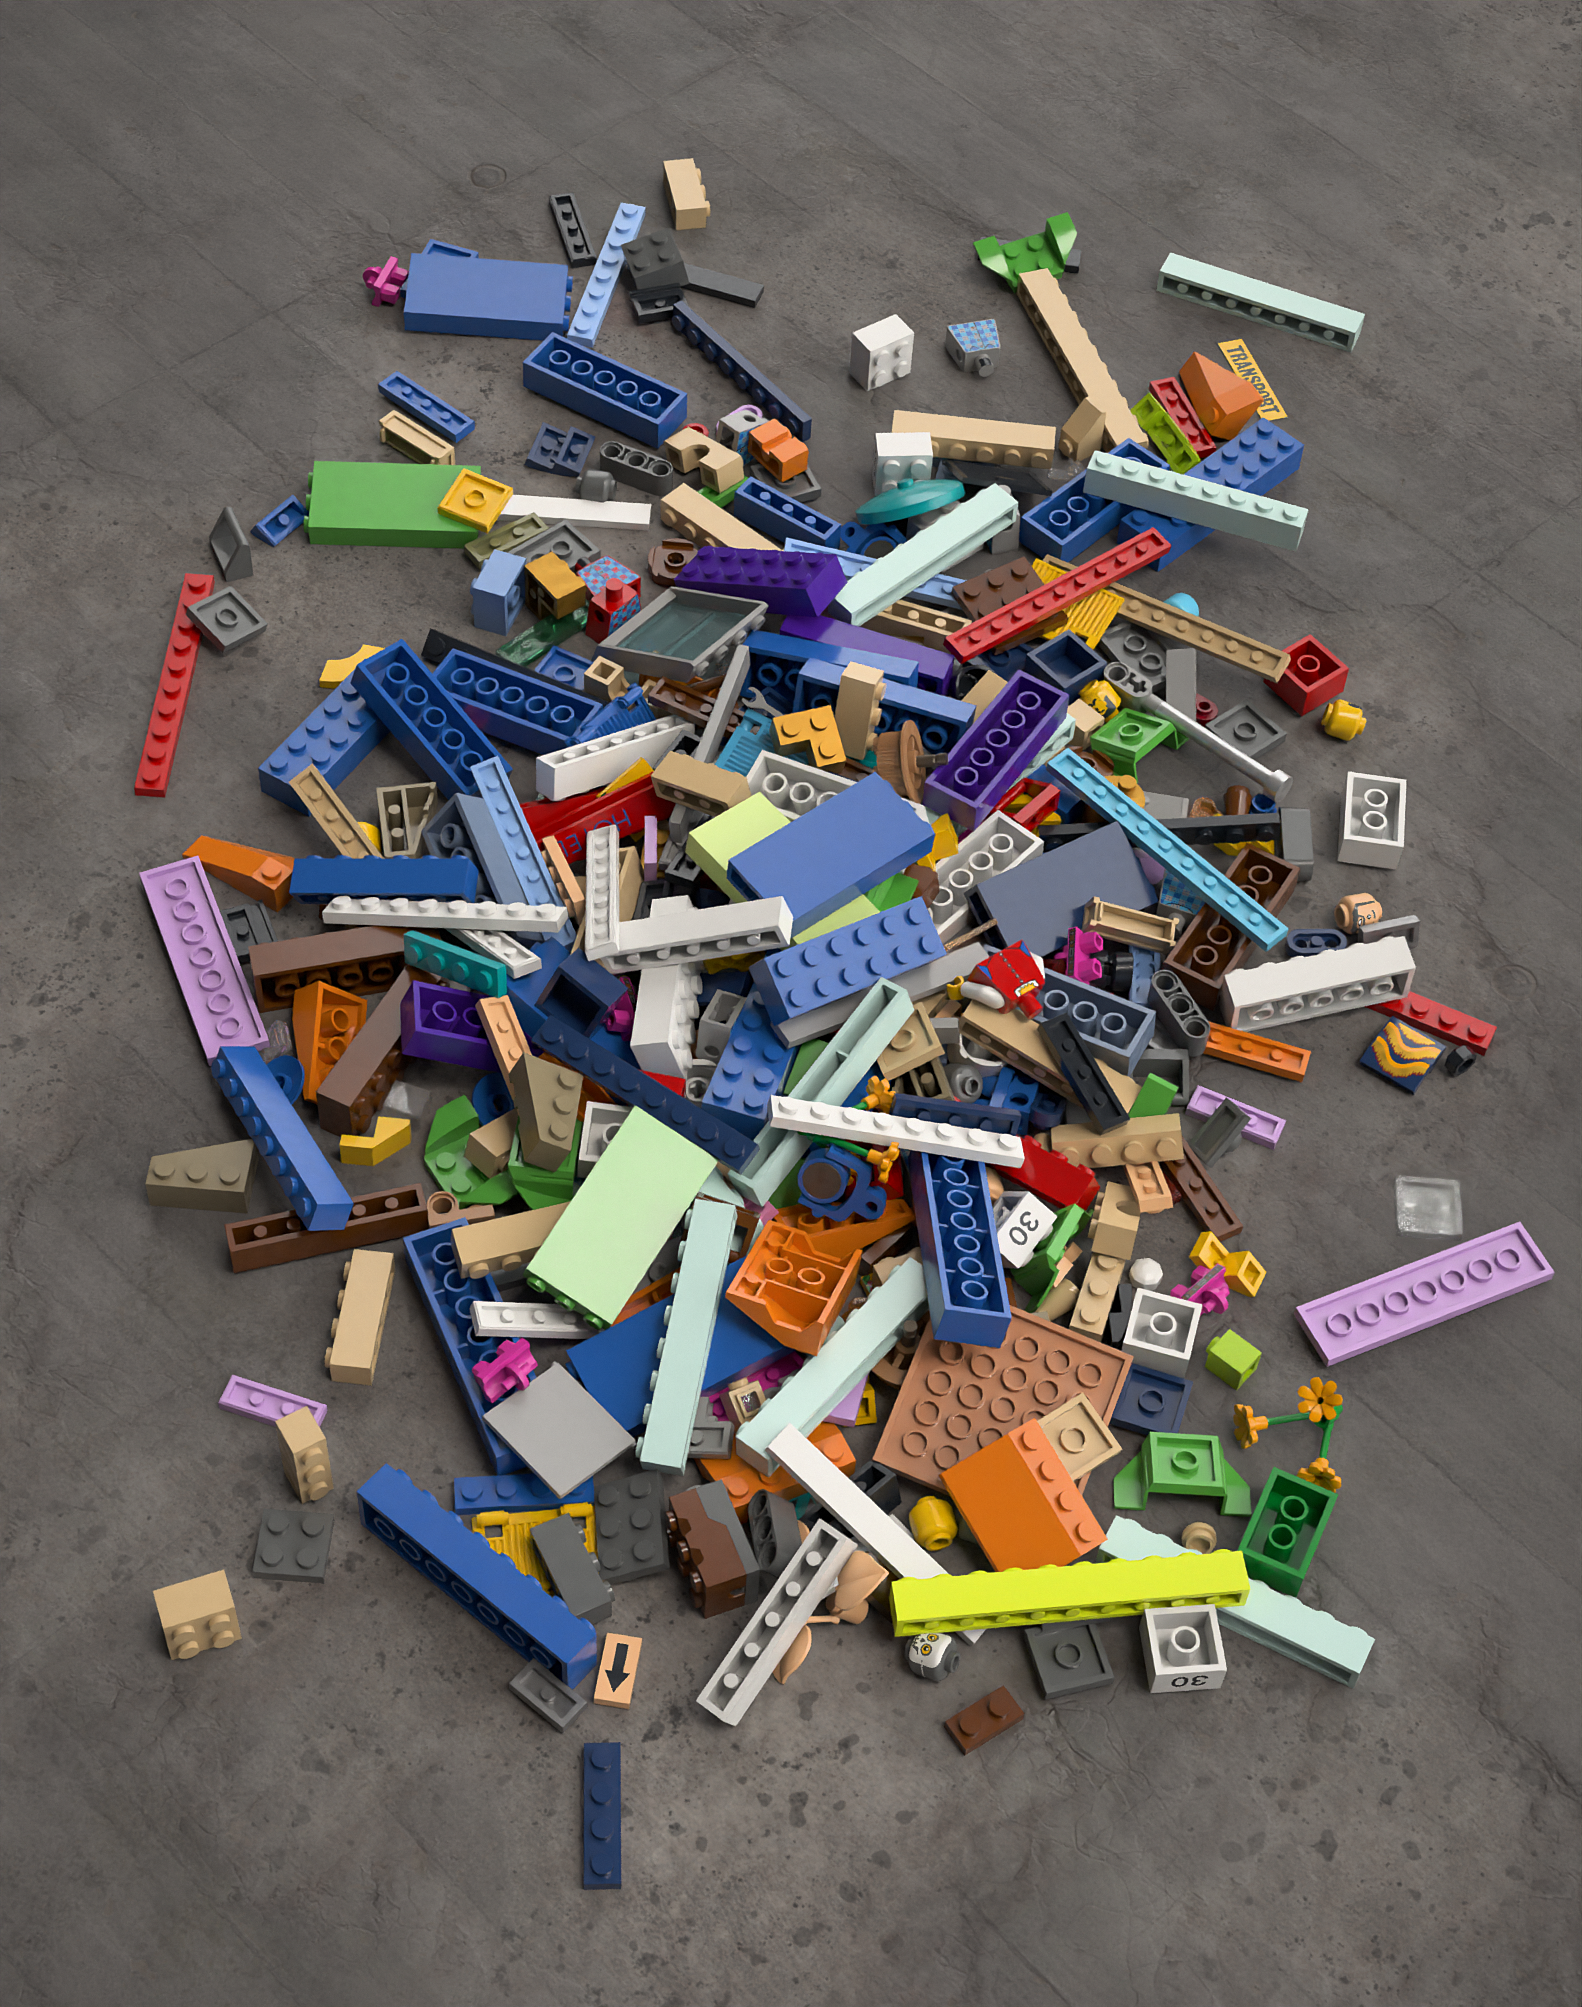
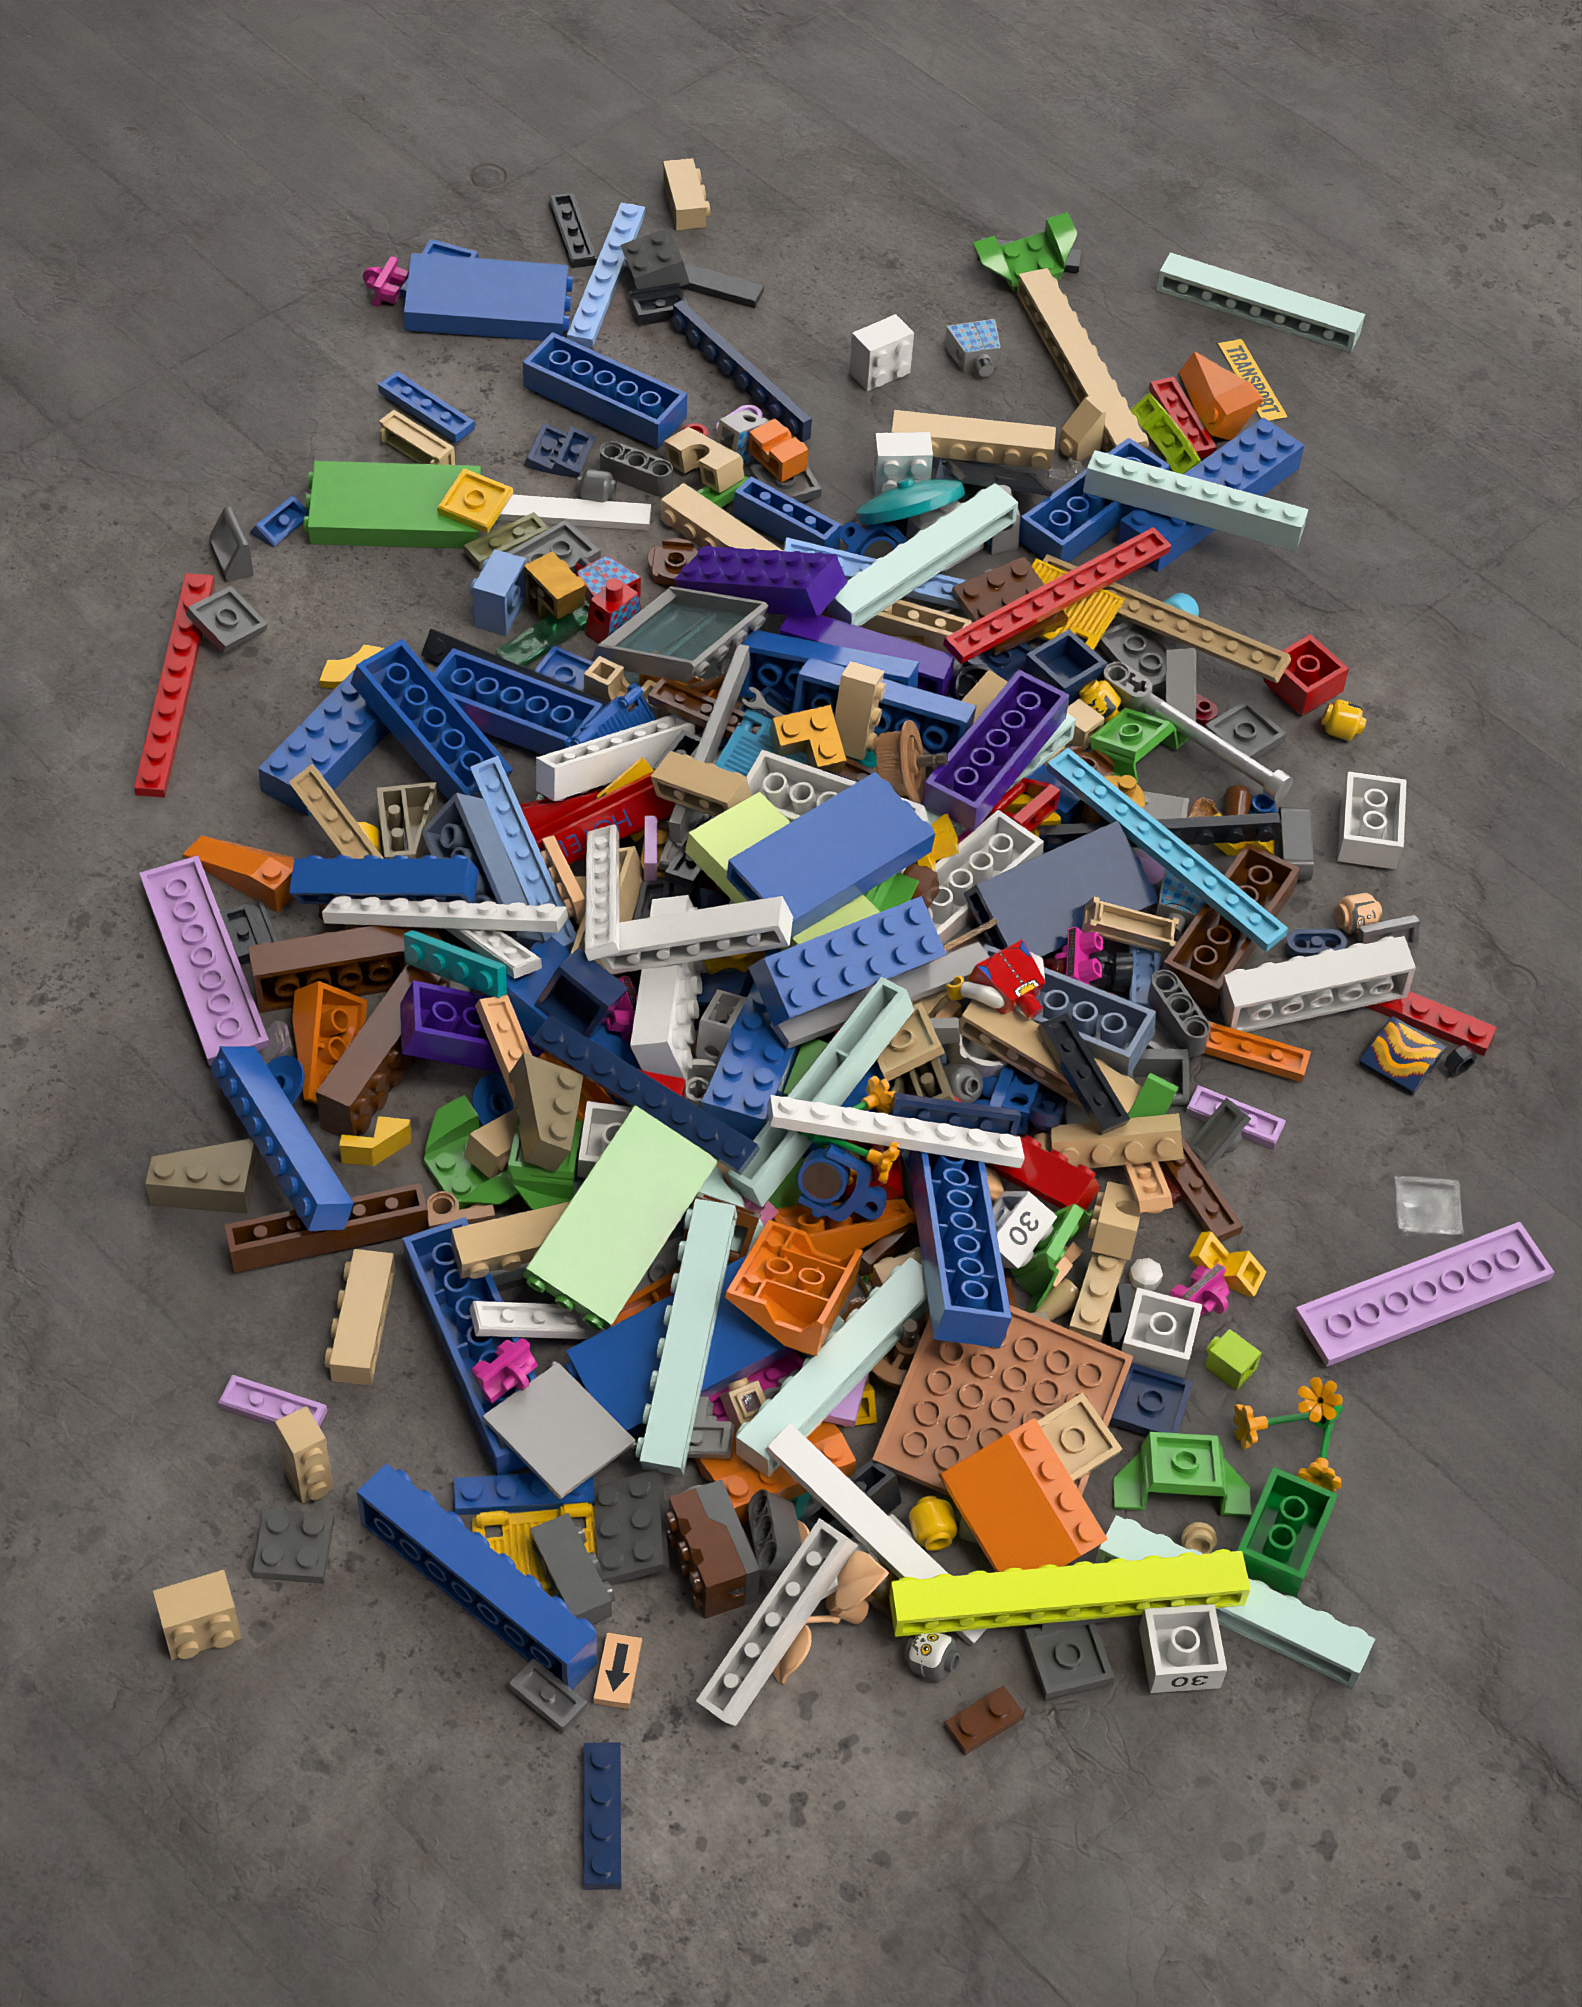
(407, 1101): clear panel -> none

